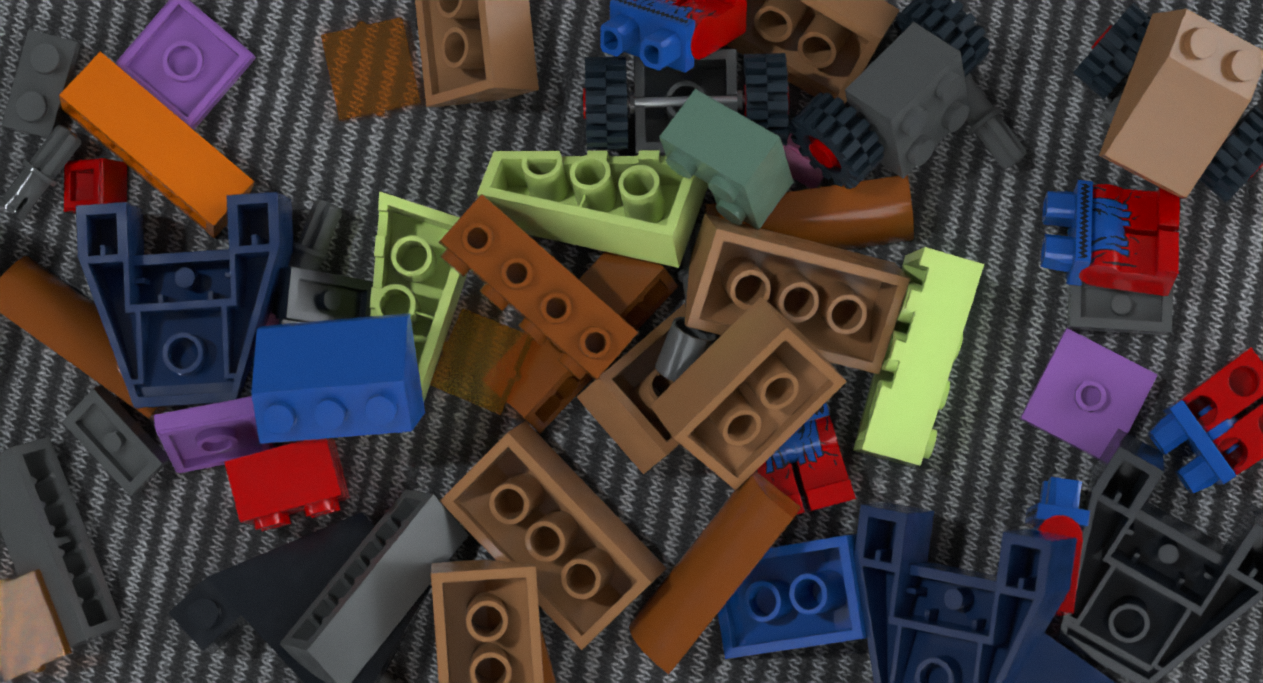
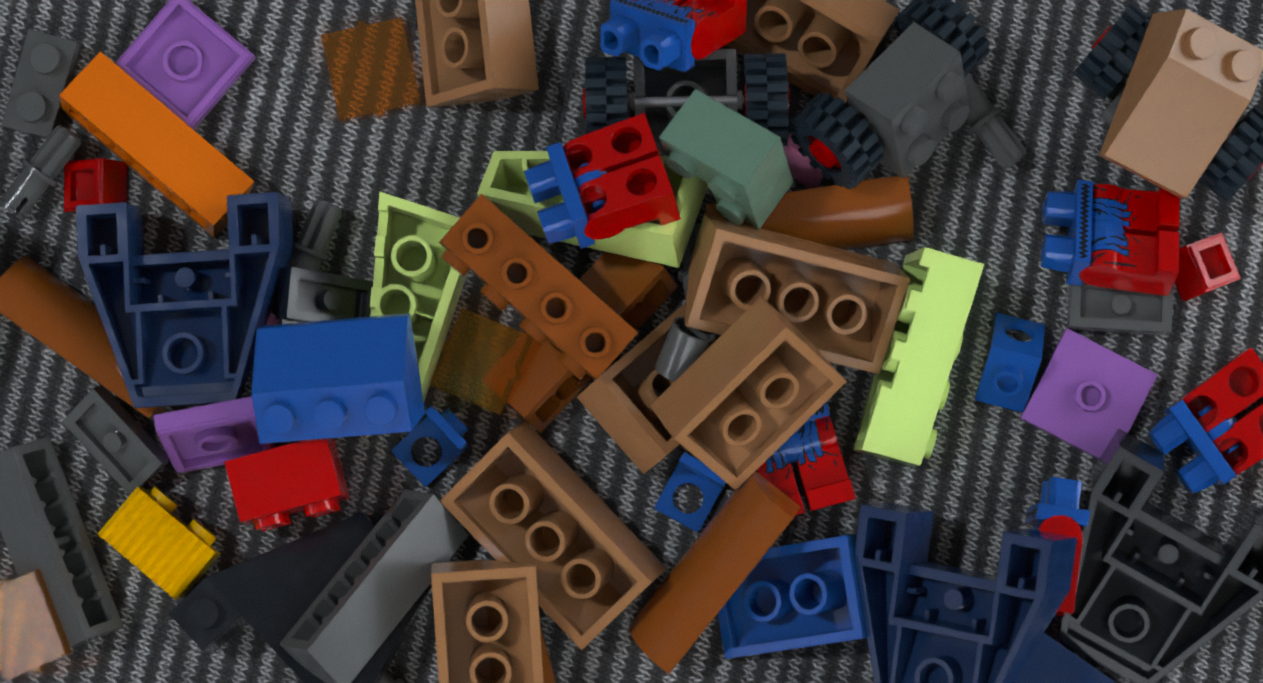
(160, 542): none -> yellow brick
(446, 430): none -> blue bracket
(606, 183): none -> red hips
(690, 471): none -> blue bracket
(1011, 364): none -> blue bracket
(1205, 267): none -> red slope

